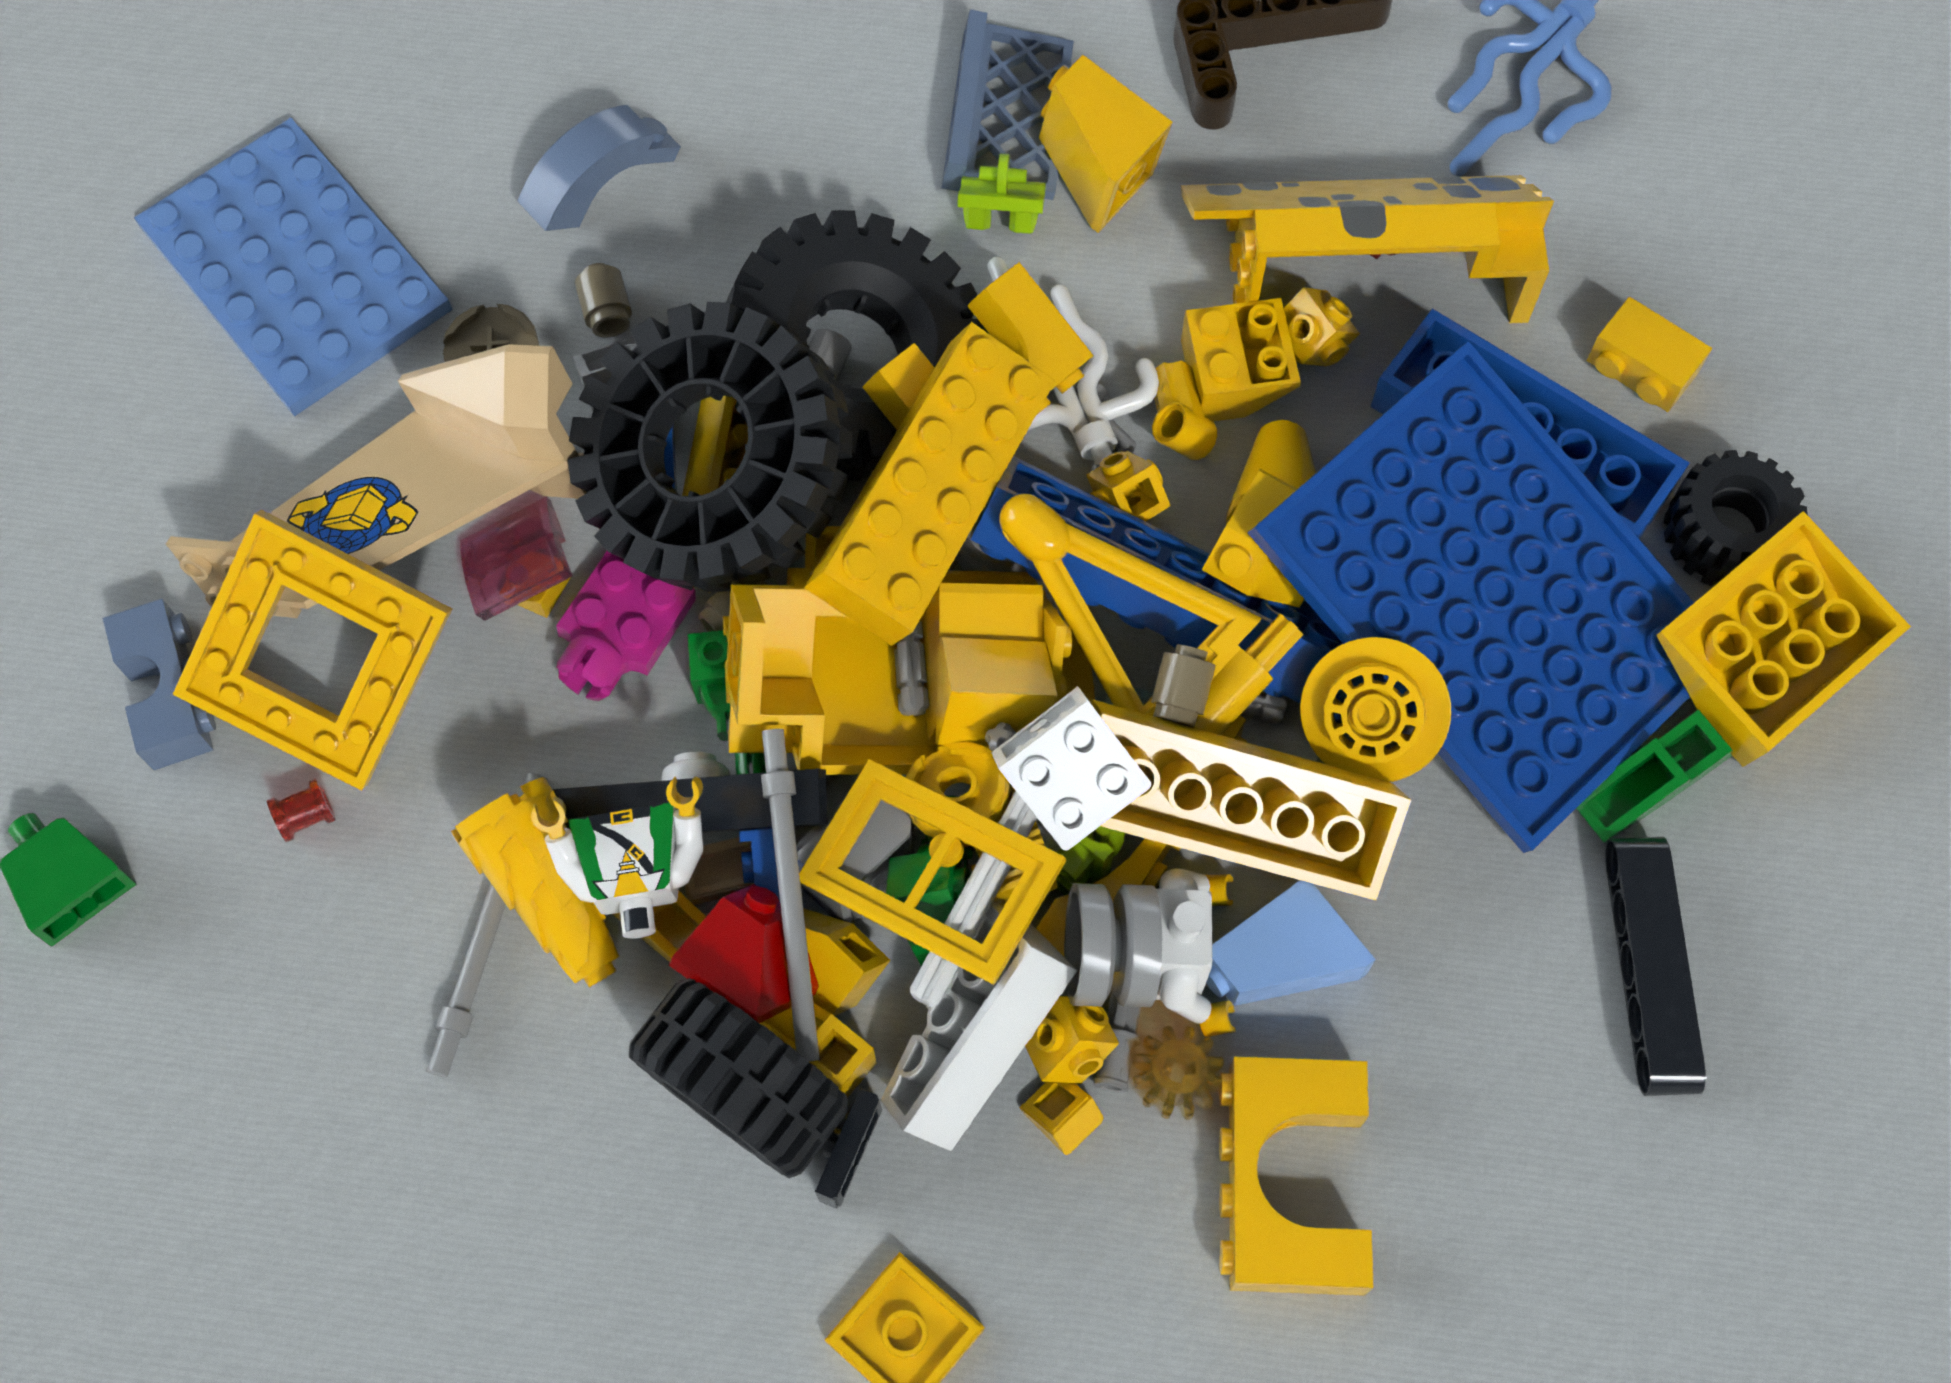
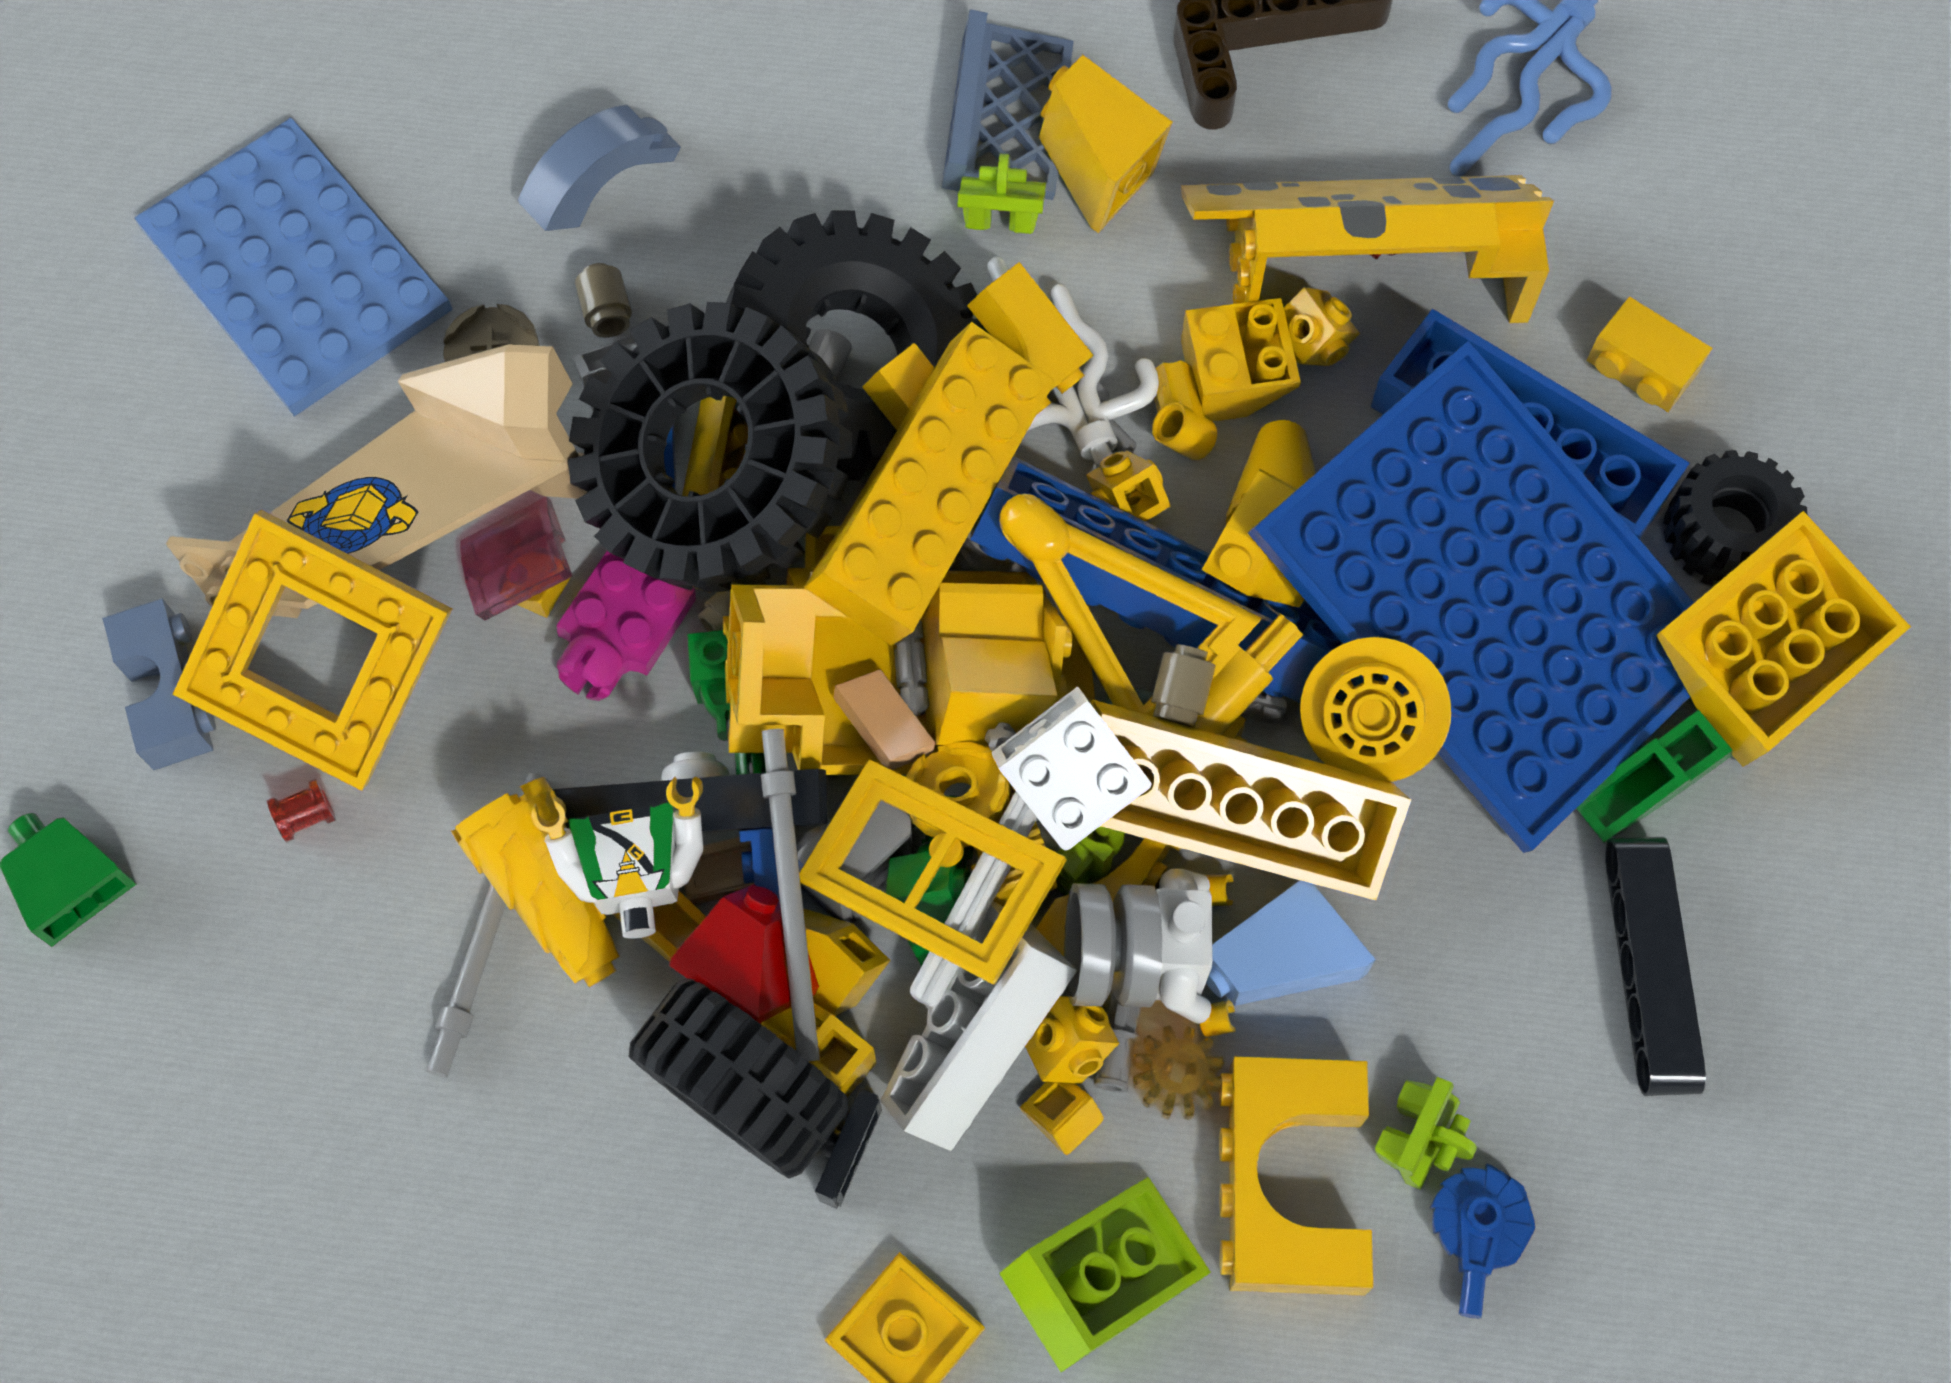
(883, 720): none -> light nougat tile
(1103, 1273): none -> lime slope
(1434, 1111): none -> lime hips
(1485, 1224): none -> blue piece

